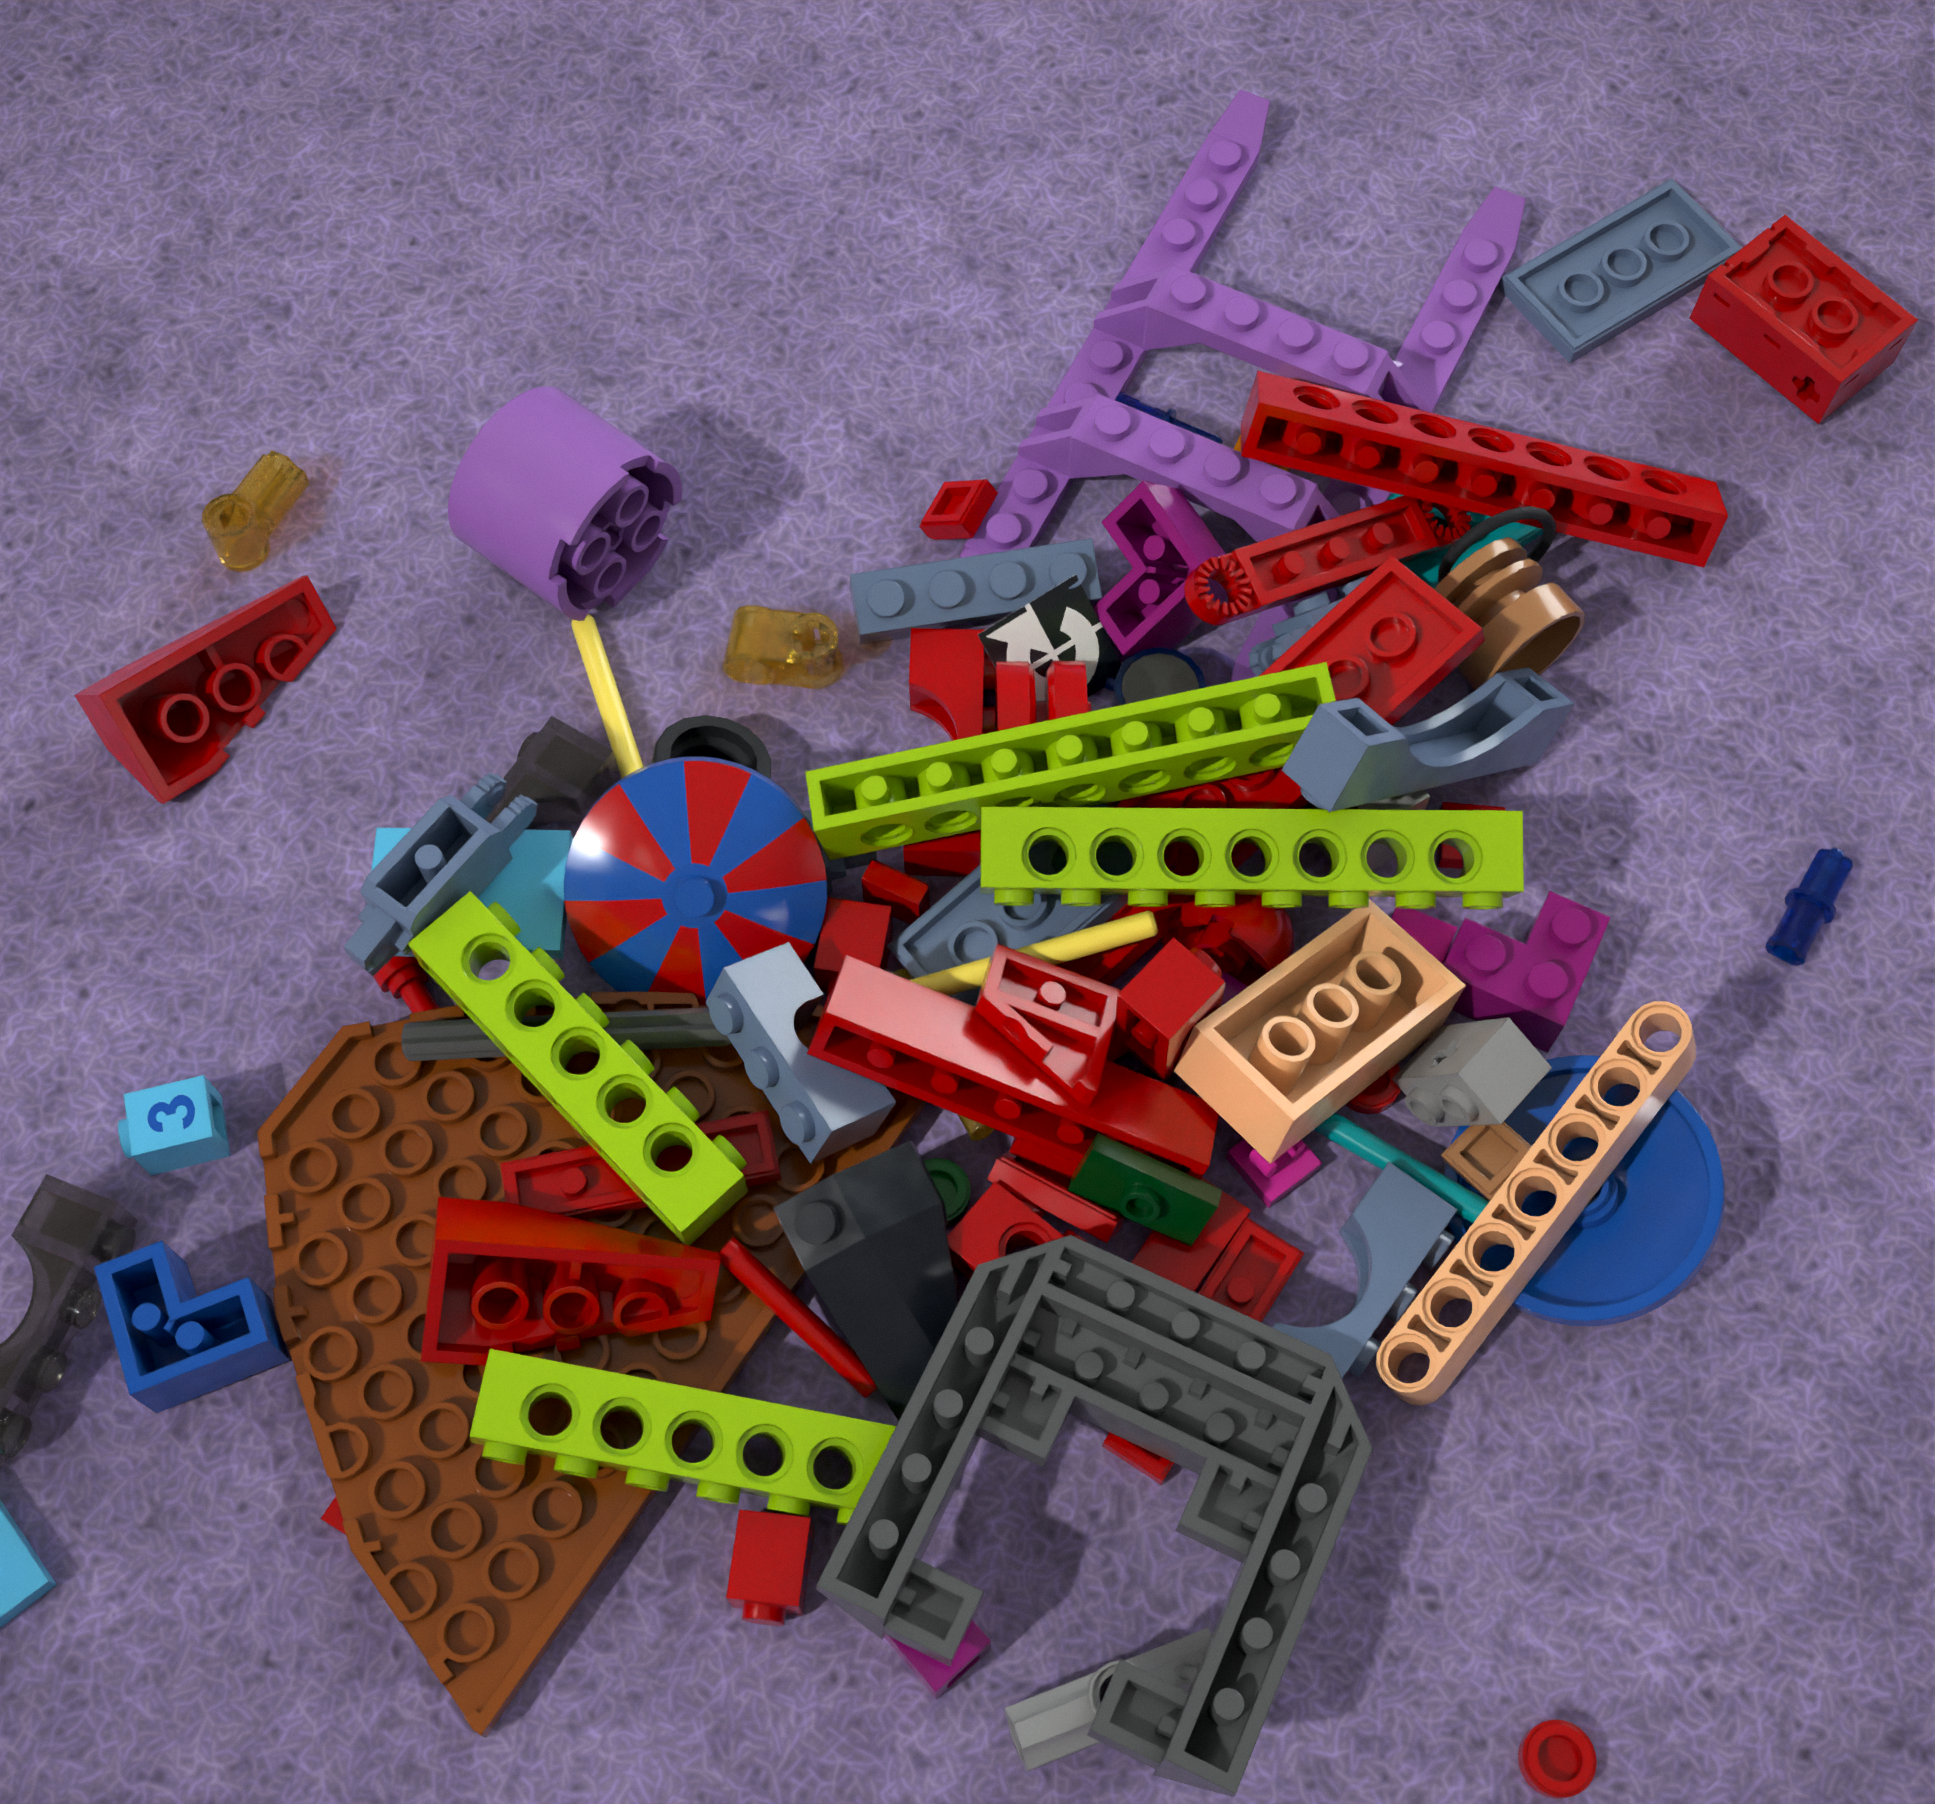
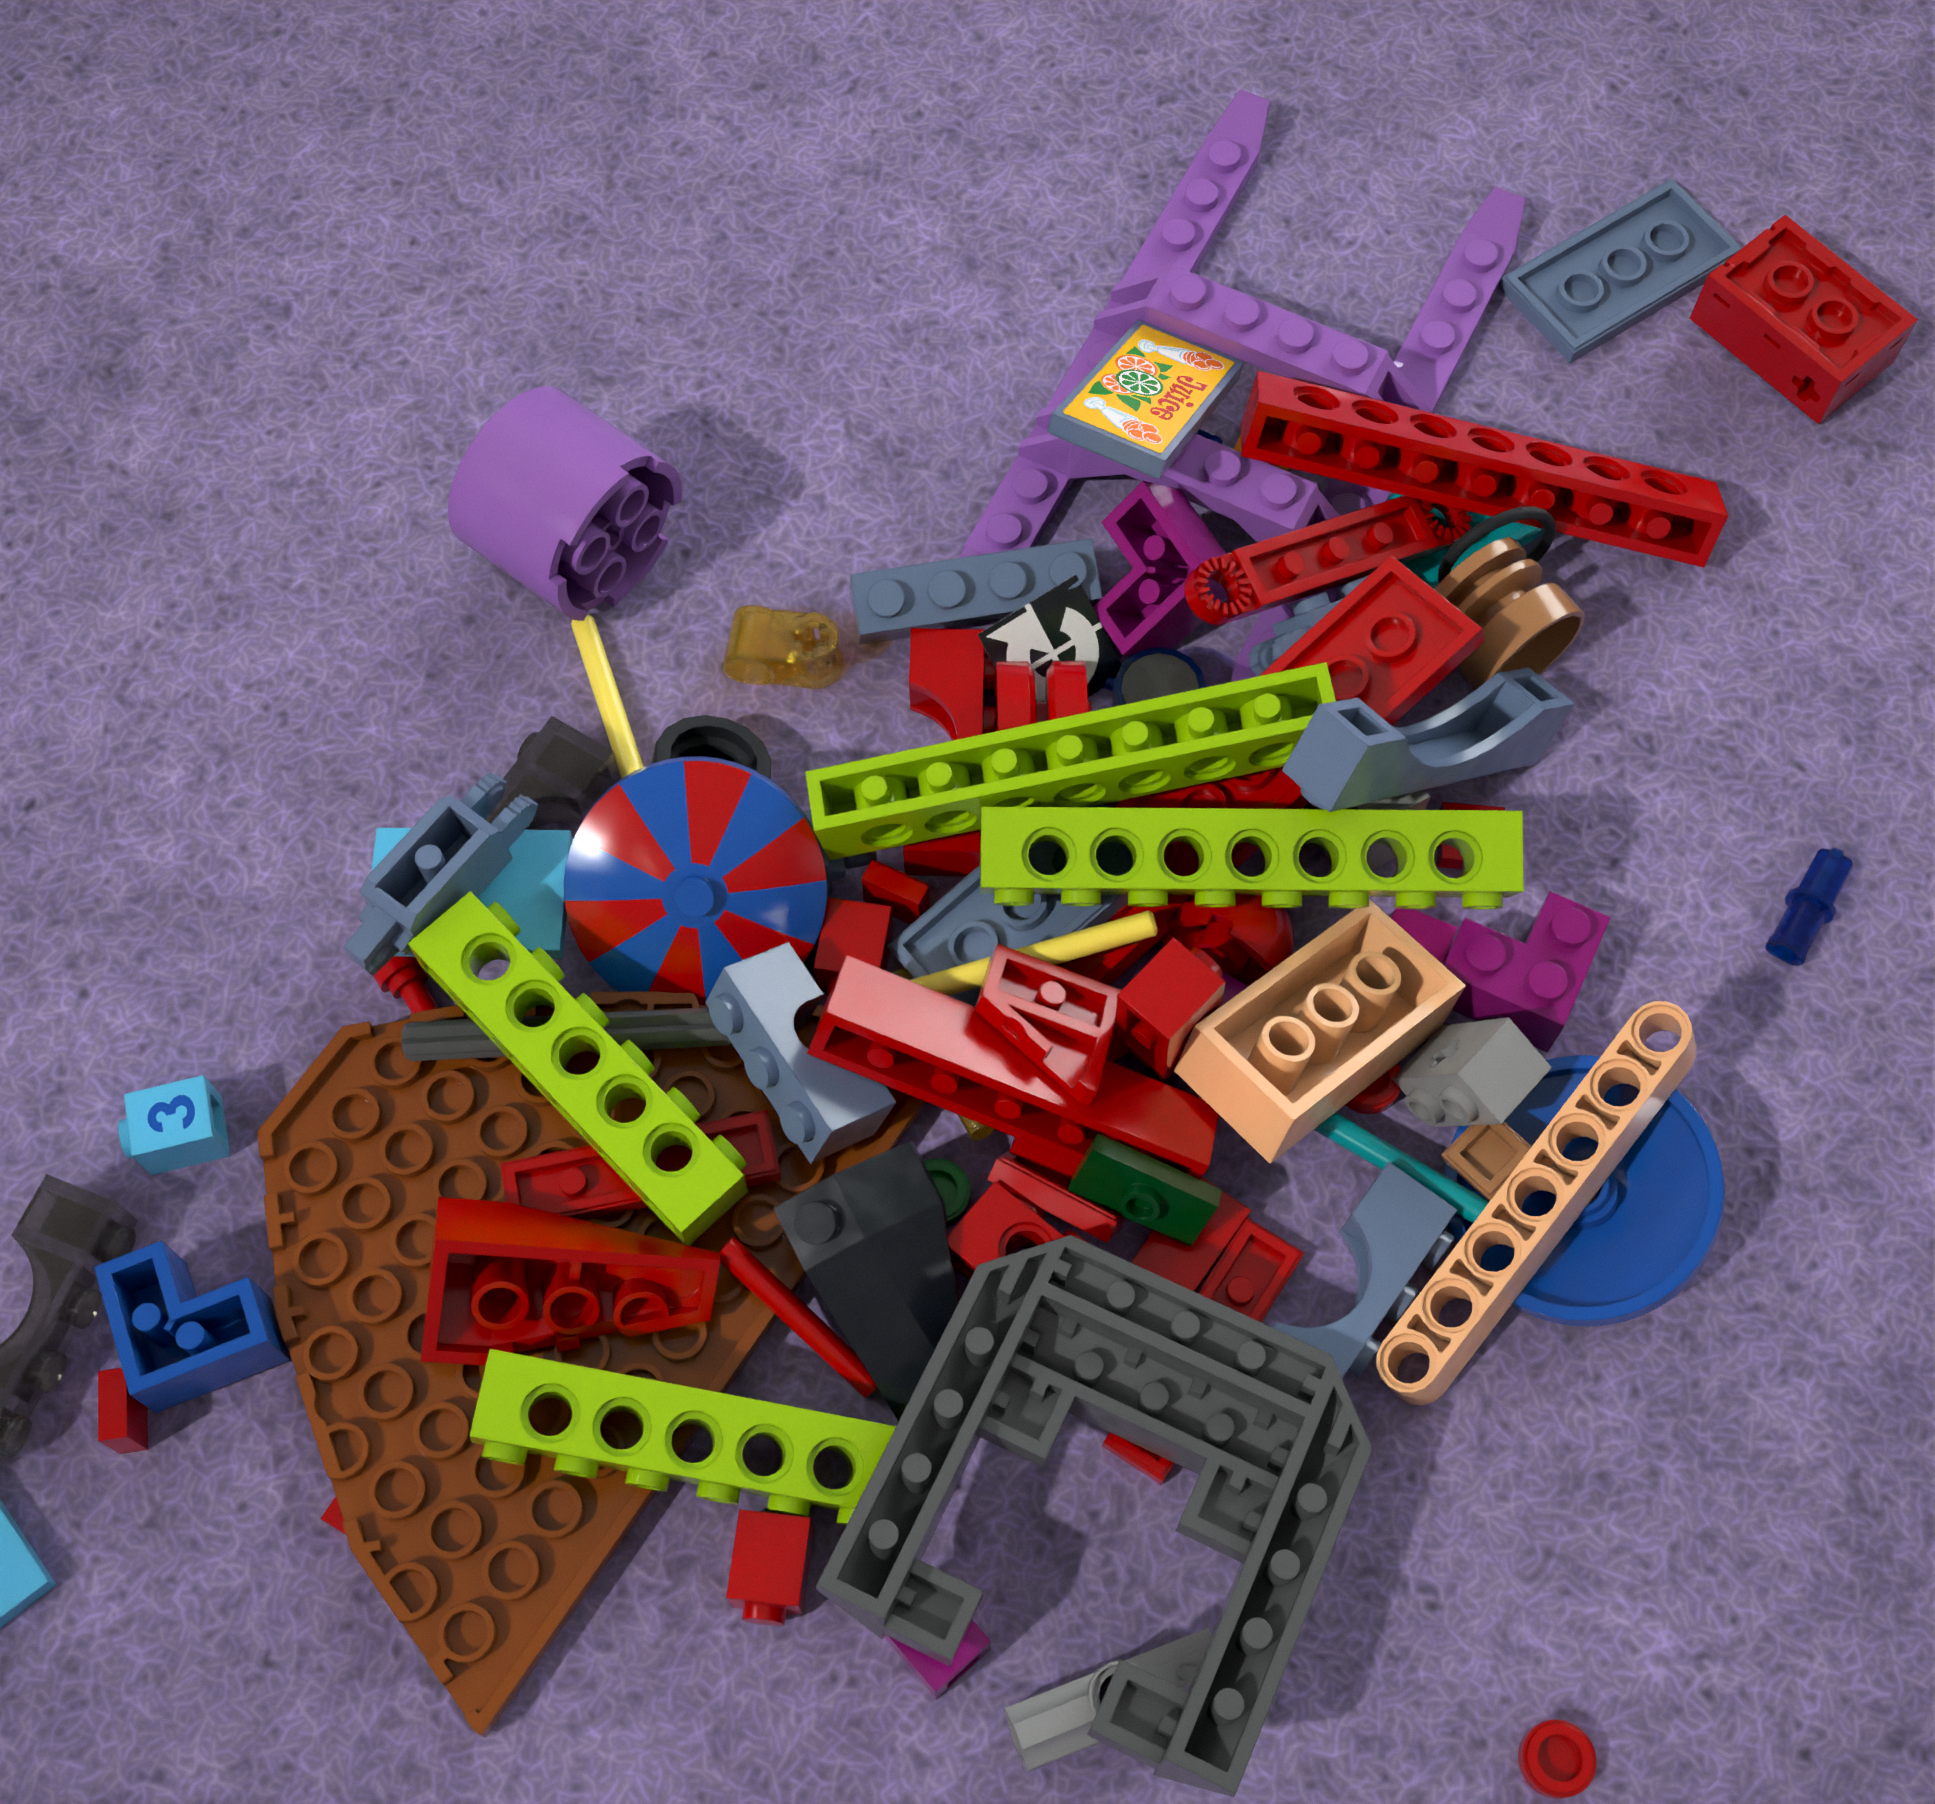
(120, 1416): none -> red tile
(190, 698): red wedge -> none
(247, 517): clear yellow piece -> none
(958, 509): red tile -> none
(1145, 399): none -> tile
(1276, 1179): dark pink tile -> none

